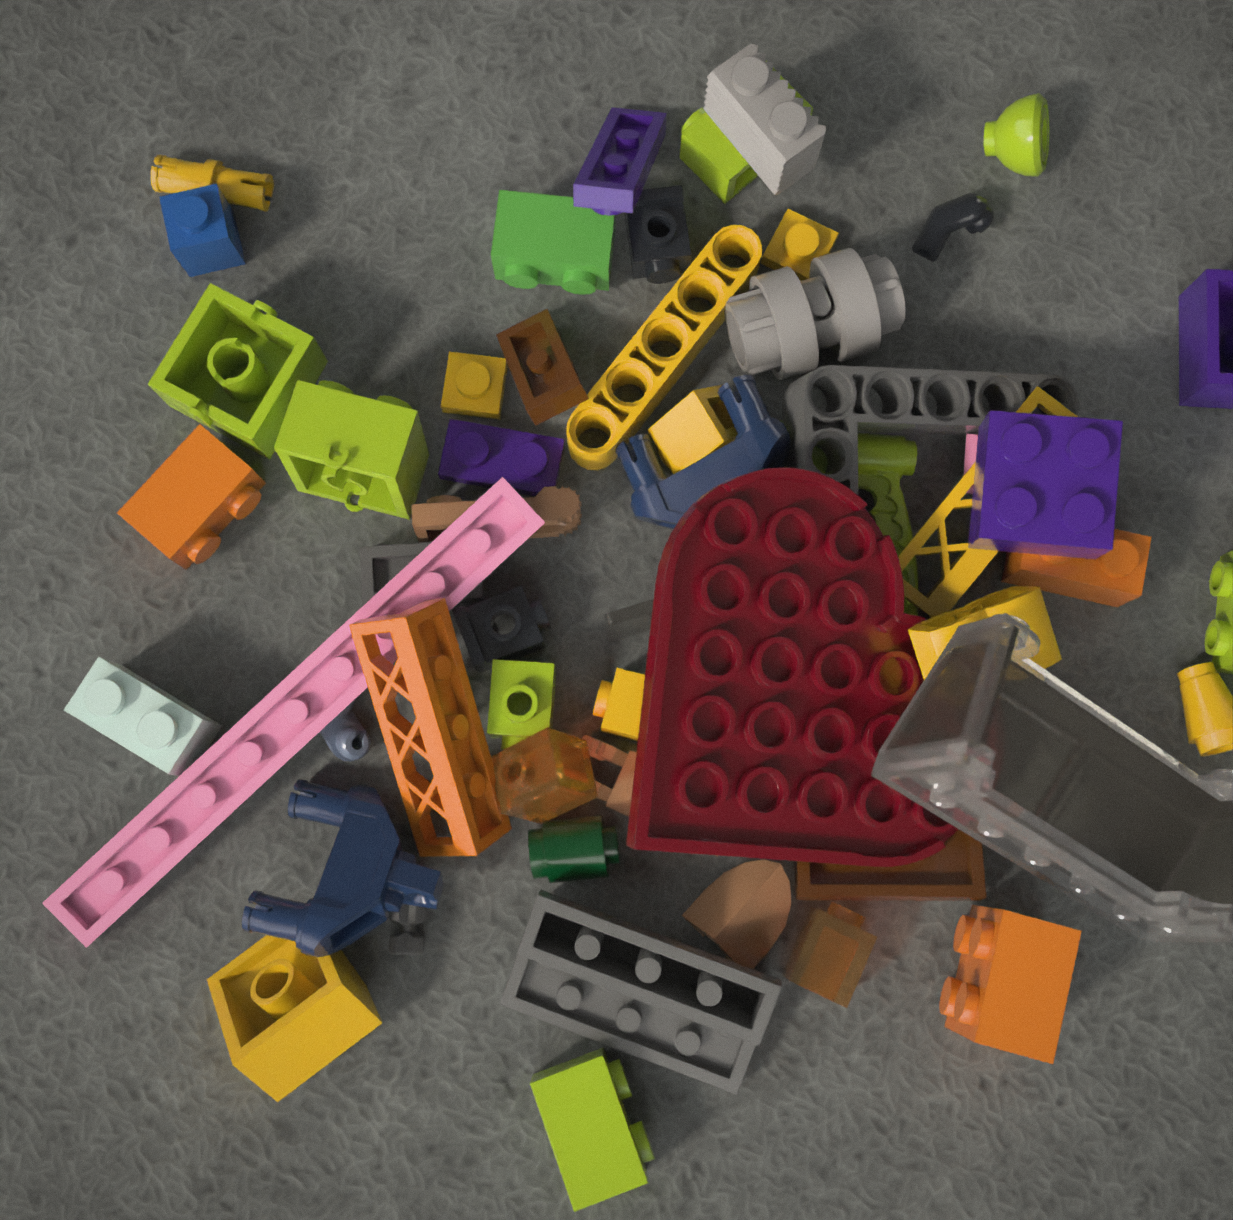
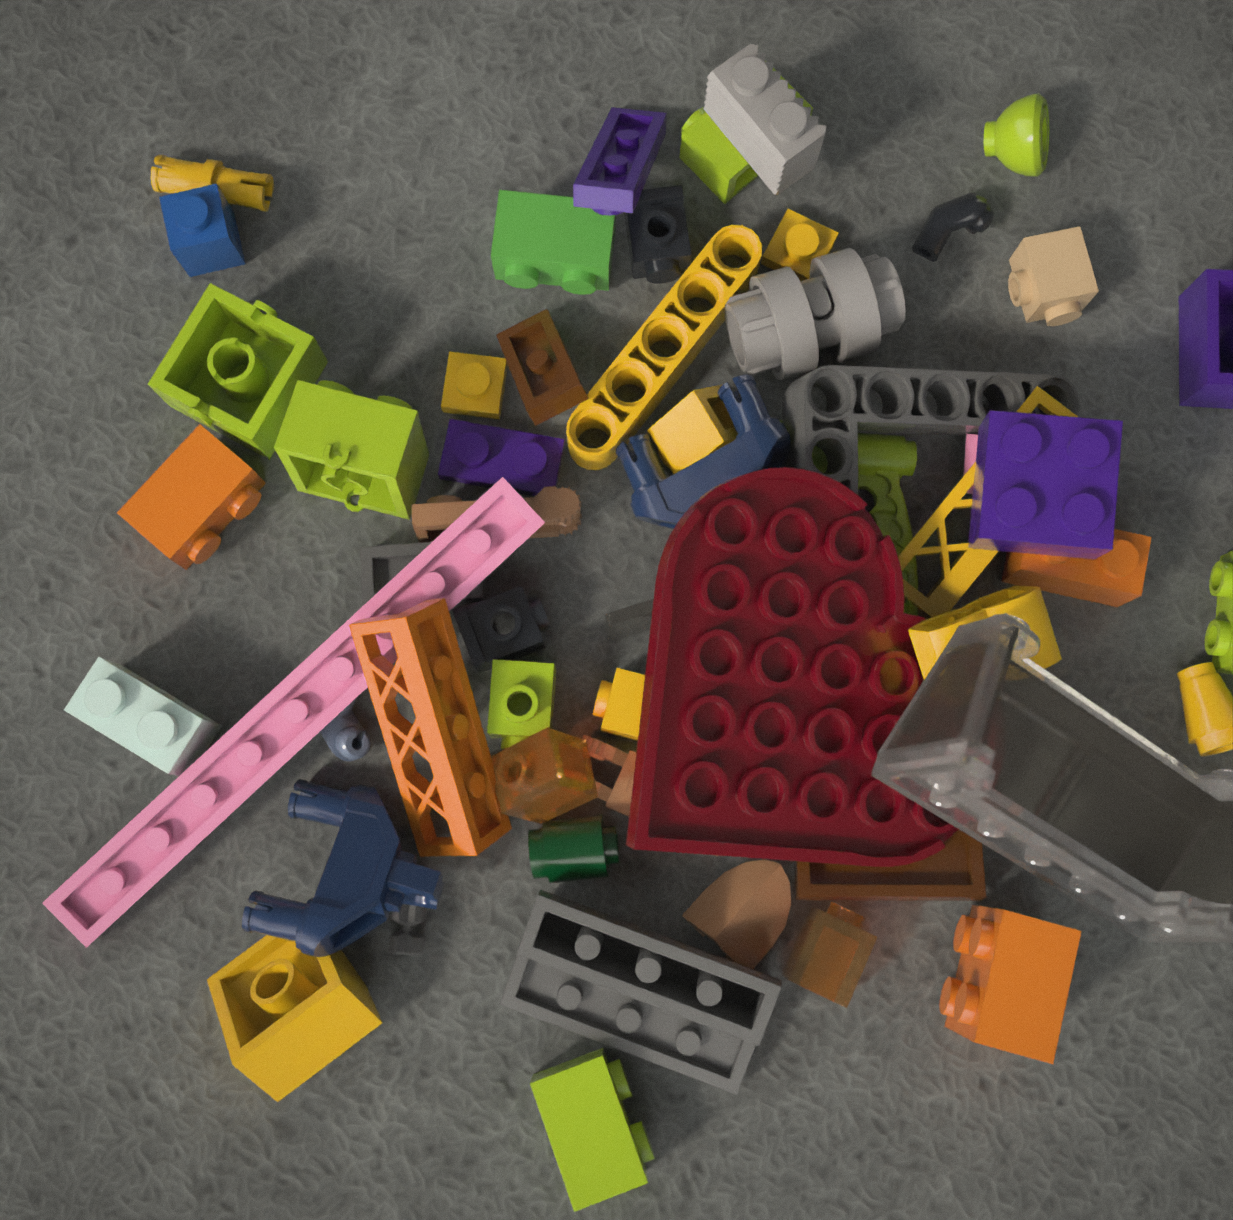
(1052, 277): none -> tan brick

